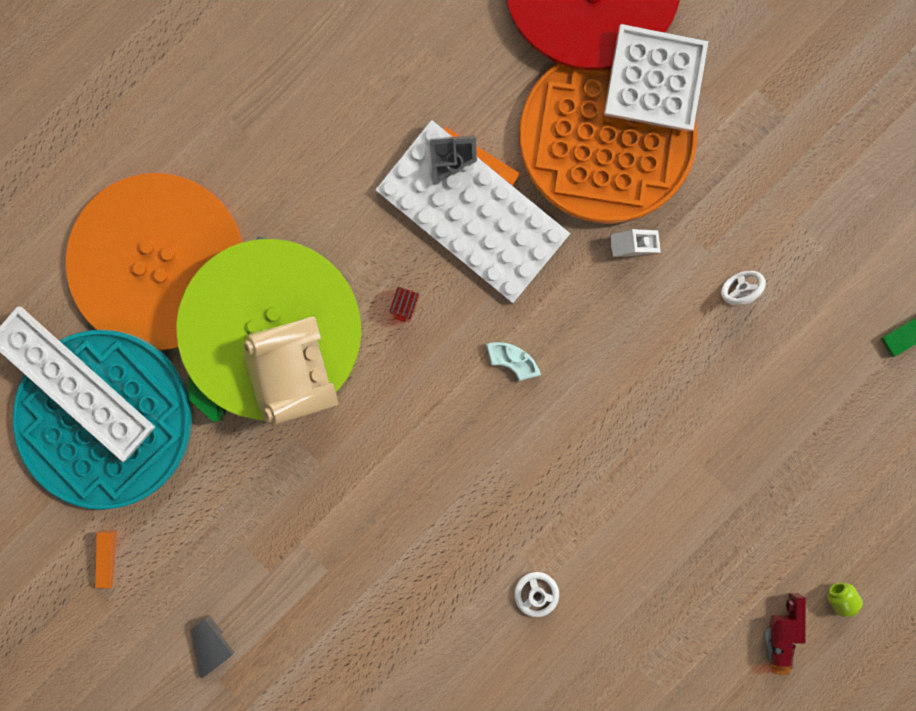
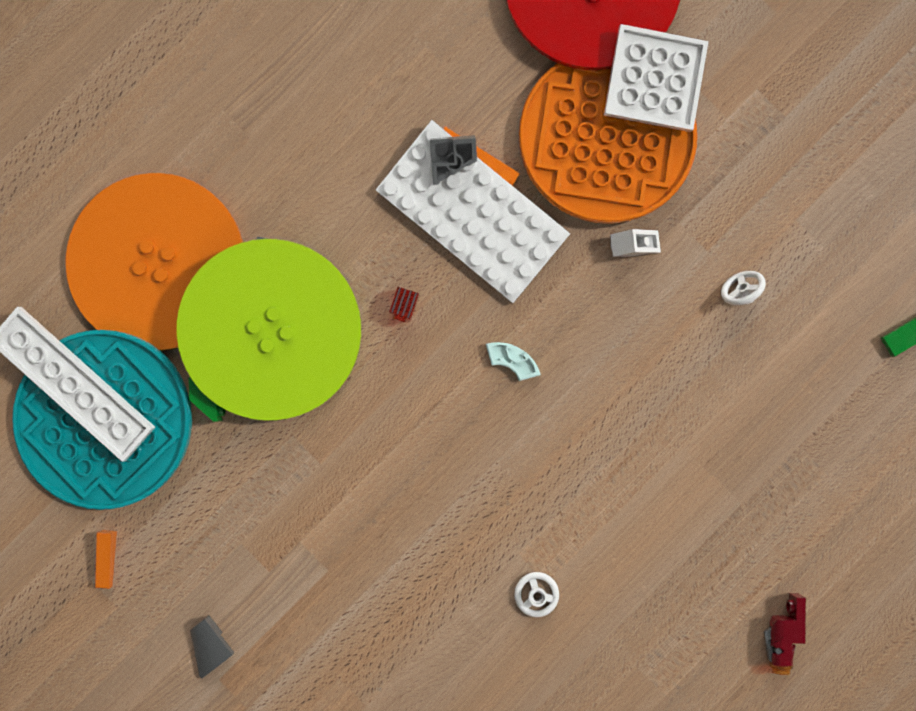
(288, 371): tan piece -> none
(845, 599): lime head -> none

